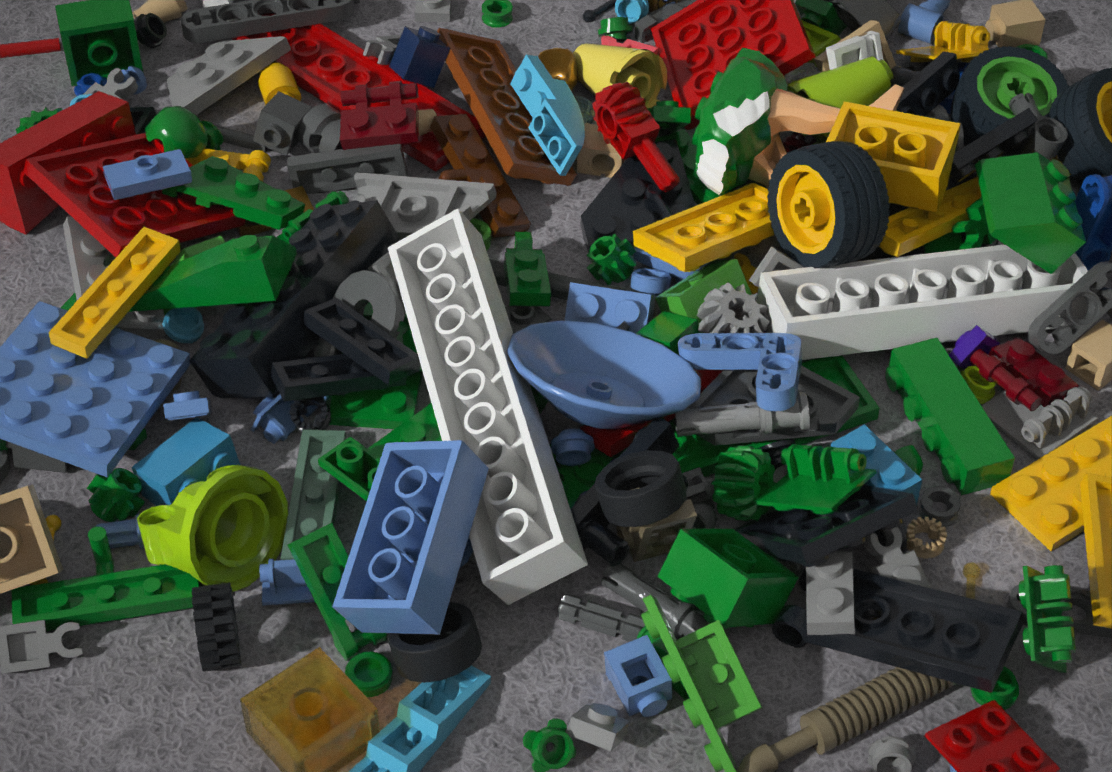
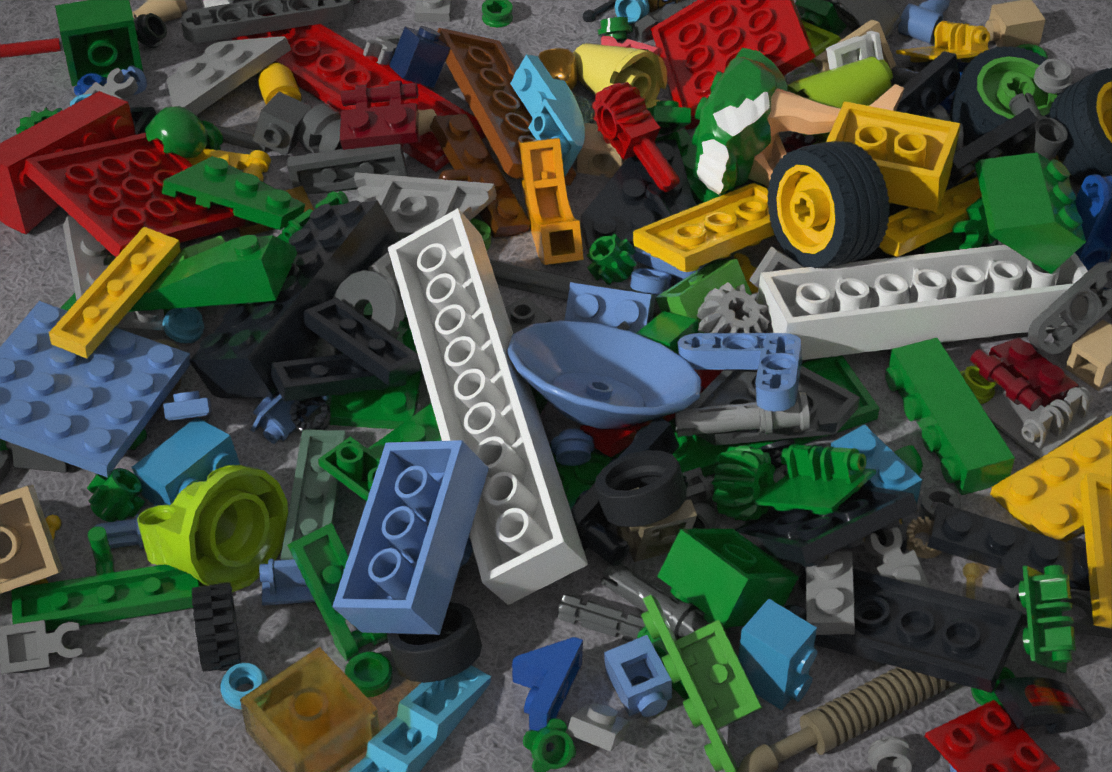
(147, 174): medium blue plate -> none
(237, 675): none -> medium azure plate
(526, 273): green hinge -> none
(547, 205): none -> light orange arch
(550, 676): none -> blue slope
(778, 654): none -> dark azure brick
(969, 343): dark purple plate -> none
(1004, 546): none -> black hinge
(1042, 702): none -> slope
(1053, 76): none -> light grey plate

